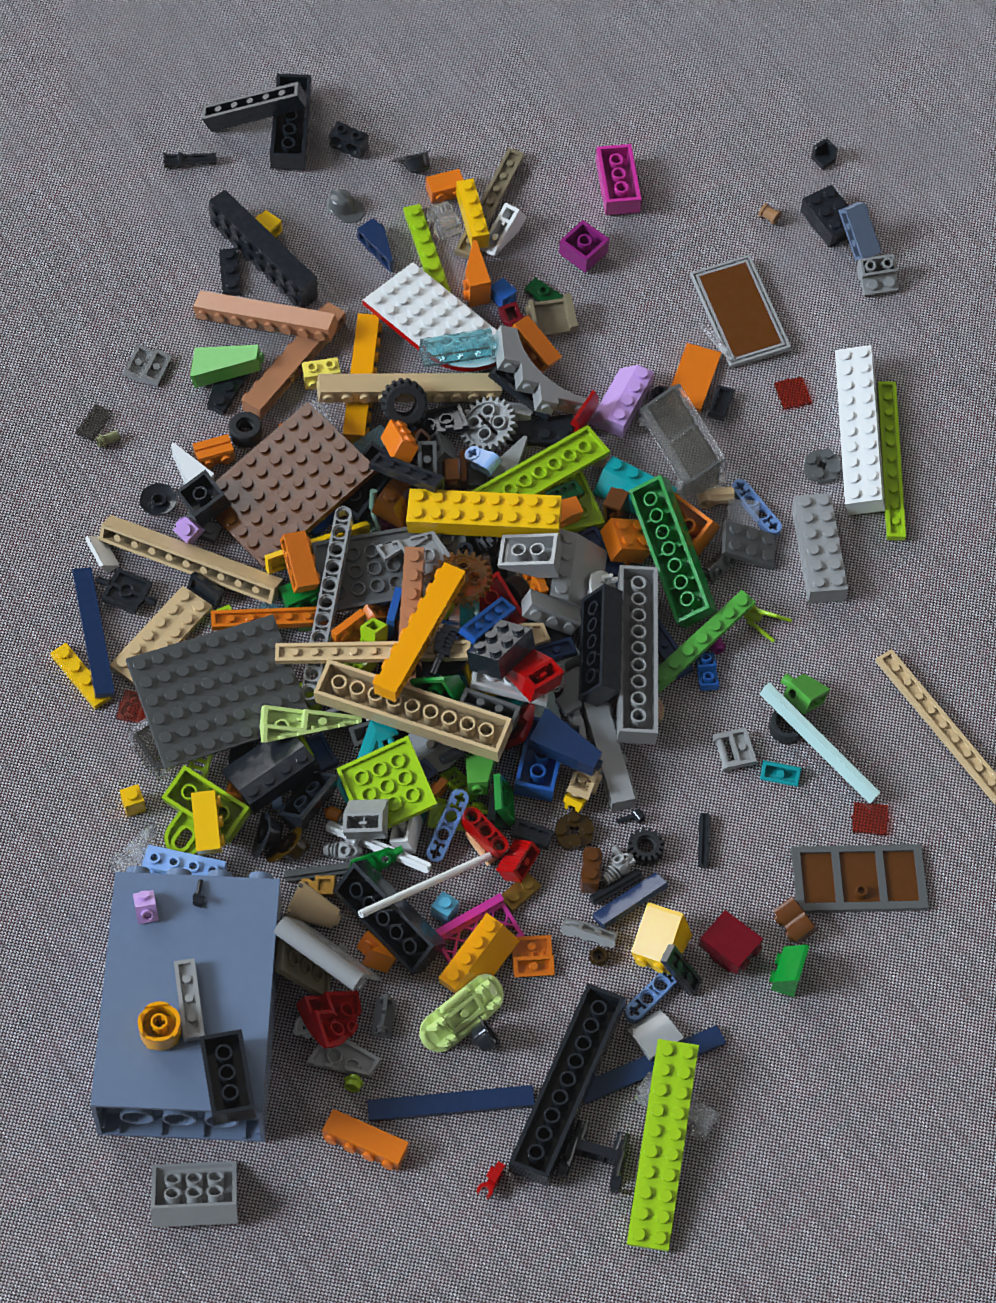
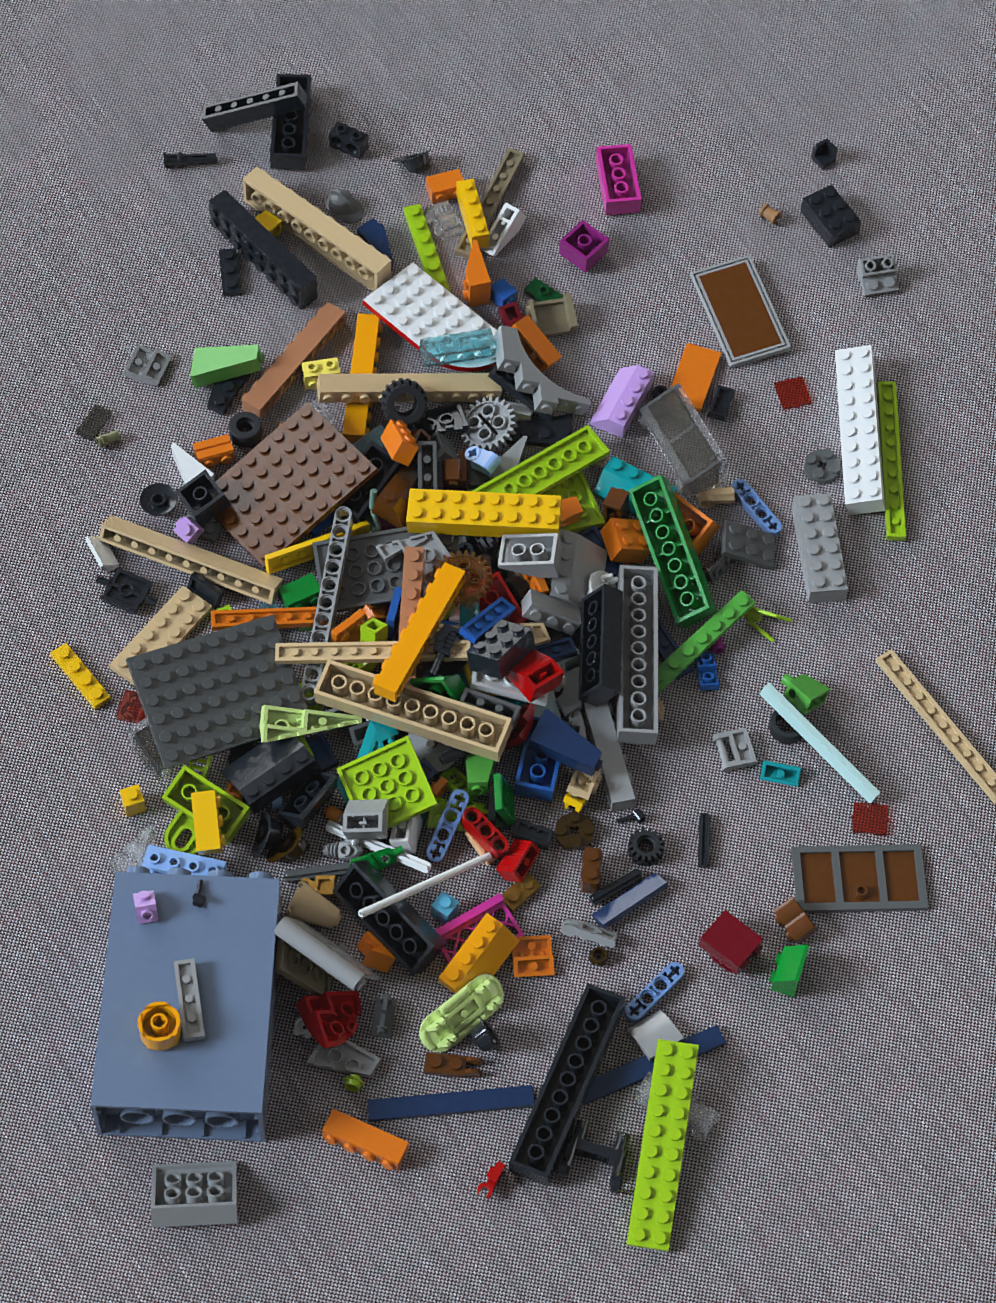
(93, 633): dark blue tile -> none
(227, 1077): black brick -> none
(265, 316): nougat brick -> none
(300, 561): orange brick -> none
(317, 229): none -> tan brick
(407, 473): black fence -> none
(451, 1065): none -> reddish brown hinge
(567, 490): dark green plate -> none
(586, 411): red slope -> none
(619, 865): light grey piece -> none
(657, 930): yellow slope -> none
(681, 970): black plate -> none
(718, 343): clear bar -> none
(744, 512): clear piece -> none
(860, 230): sand blue brick -> none

